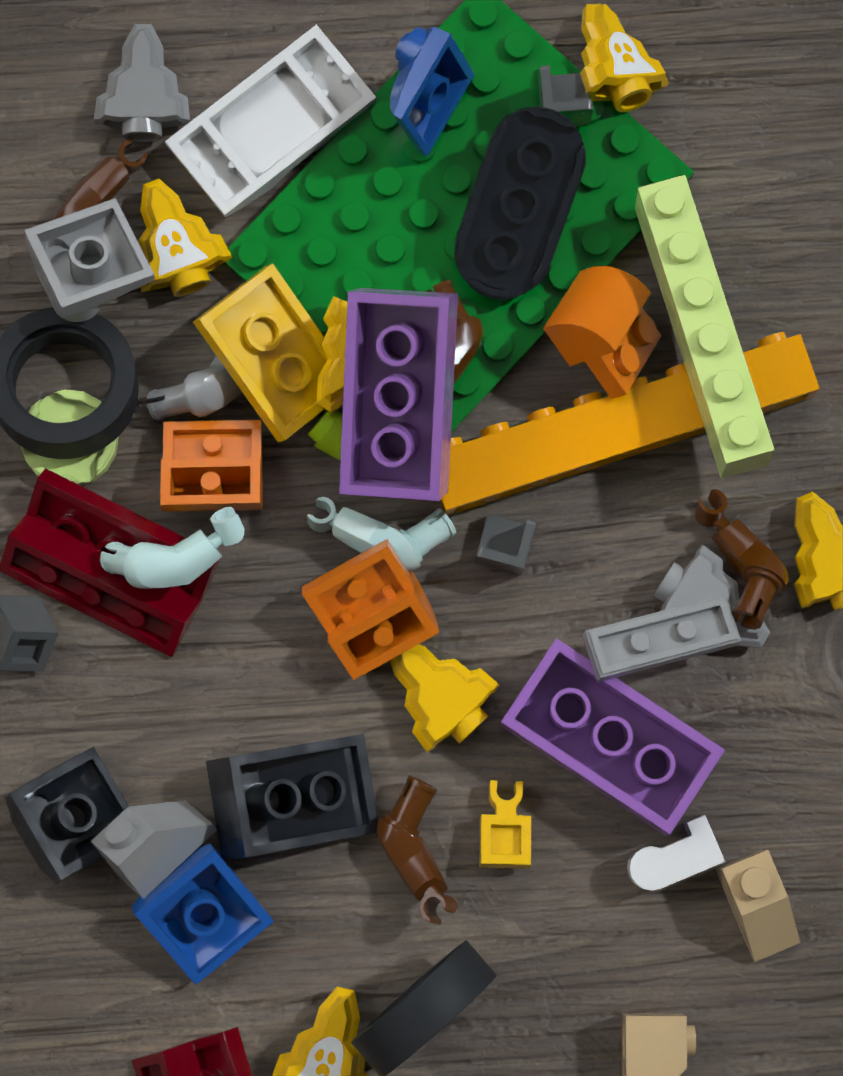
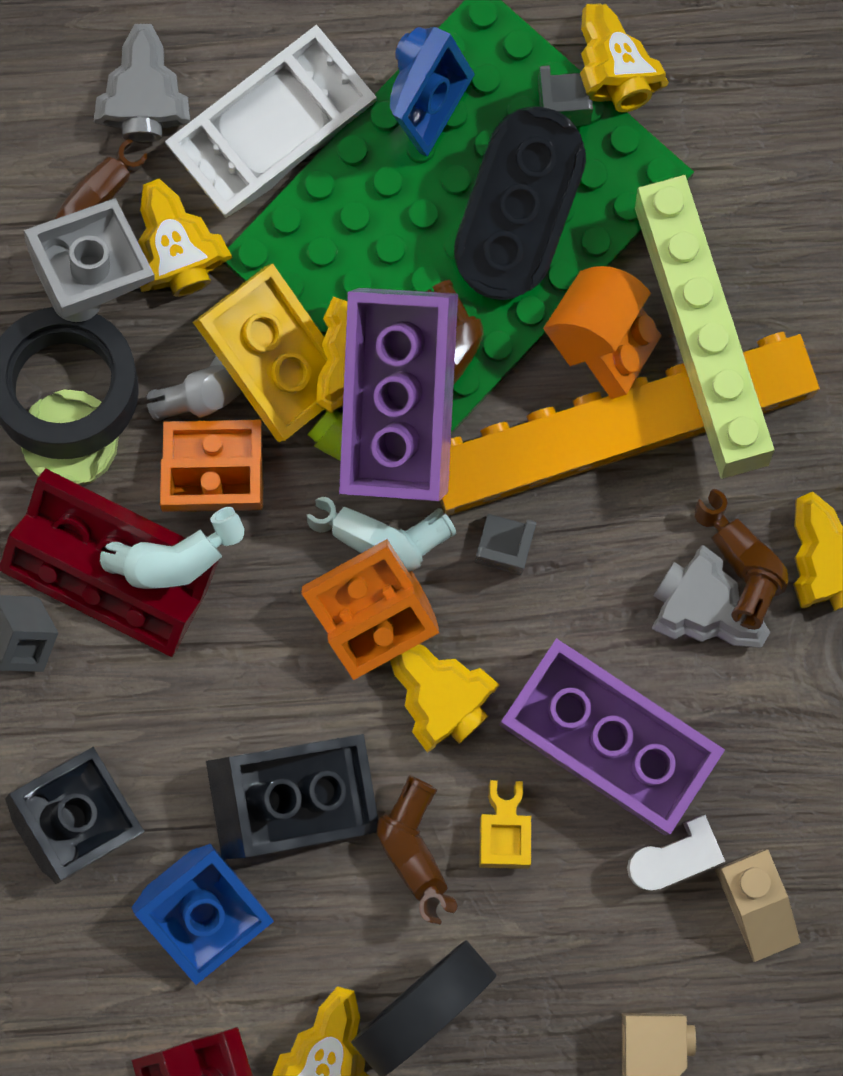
(151, 842): light grey slope -> none
(661, 638): light grey tile -> none

